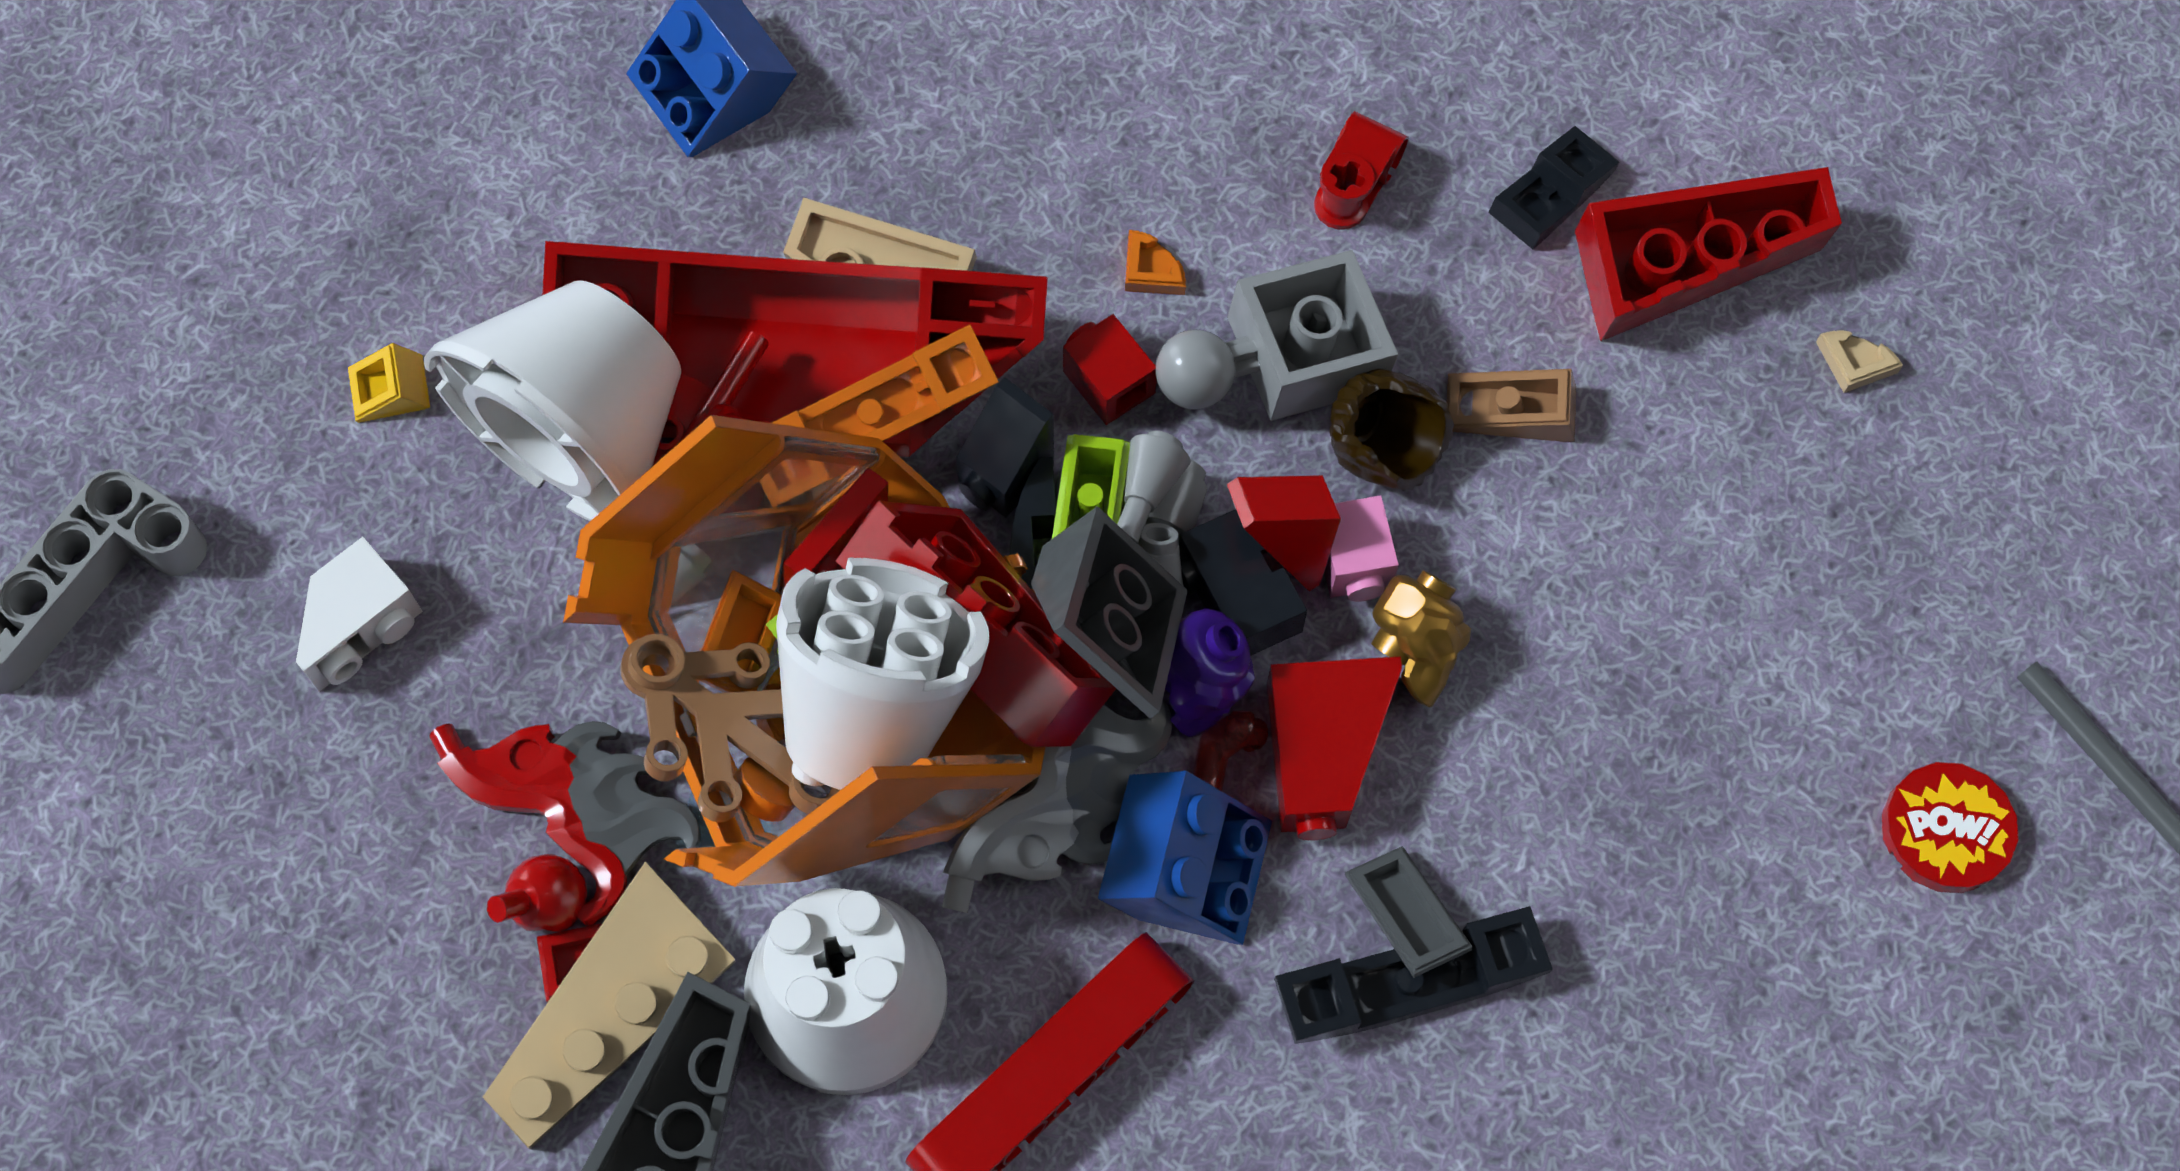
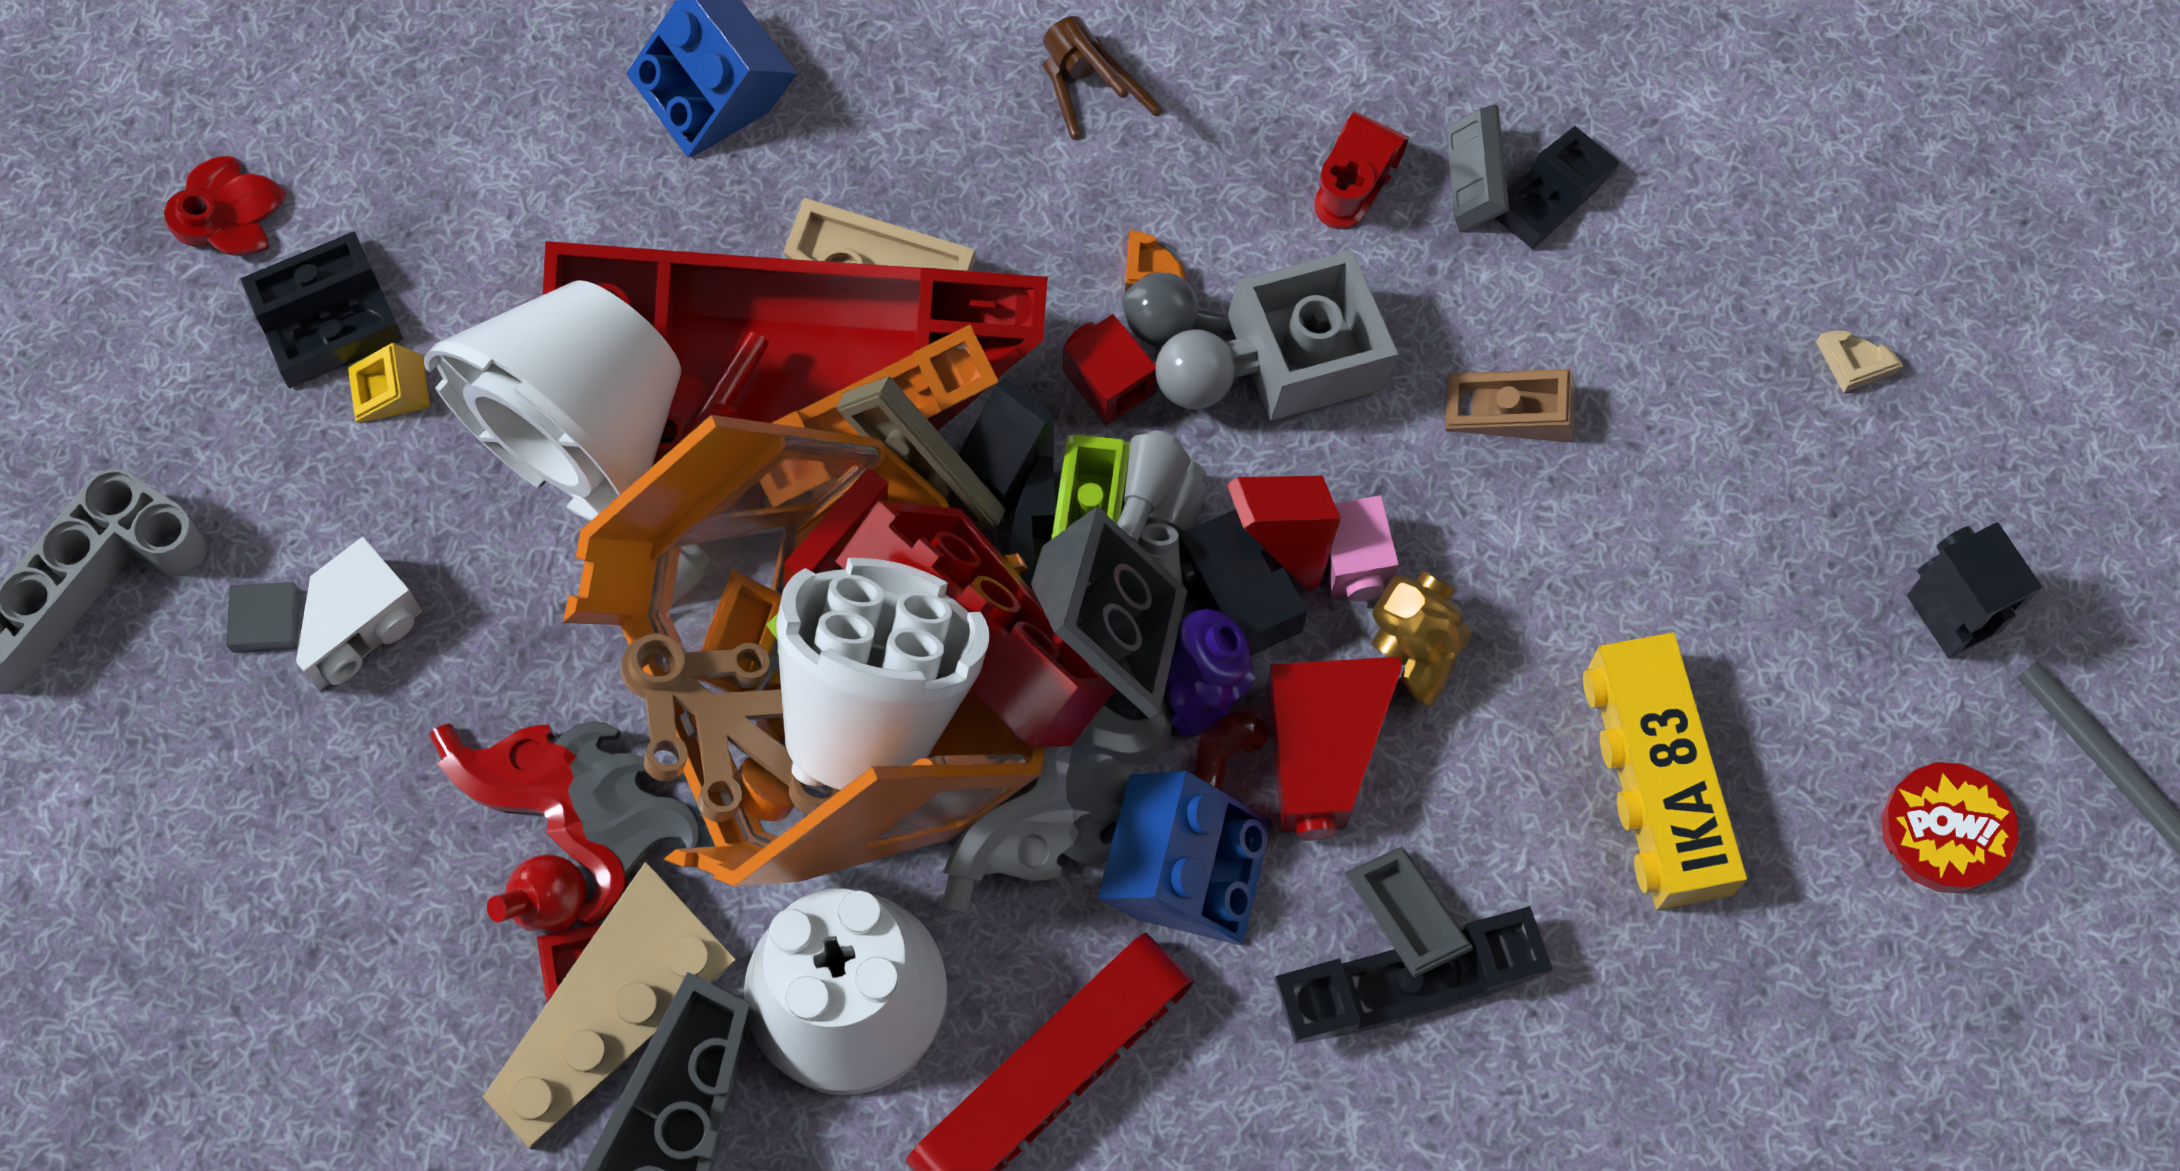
(229, 208): none -> red plate
(263, 617): none -> dark grey tile
(321, 309): none -> black slope
(888, 414): none -> dark tan tile
(1079, 54): none -> reddish brown plant
(1165, 306): none -> dark grey piece
(1389, 428): dark brown hair -> none
(1477, 168): none -> dark grey tile
(1664, 772): none -> yellow brick
(1691, 243): red wedge -> none
(1971, 588): none -> black brick

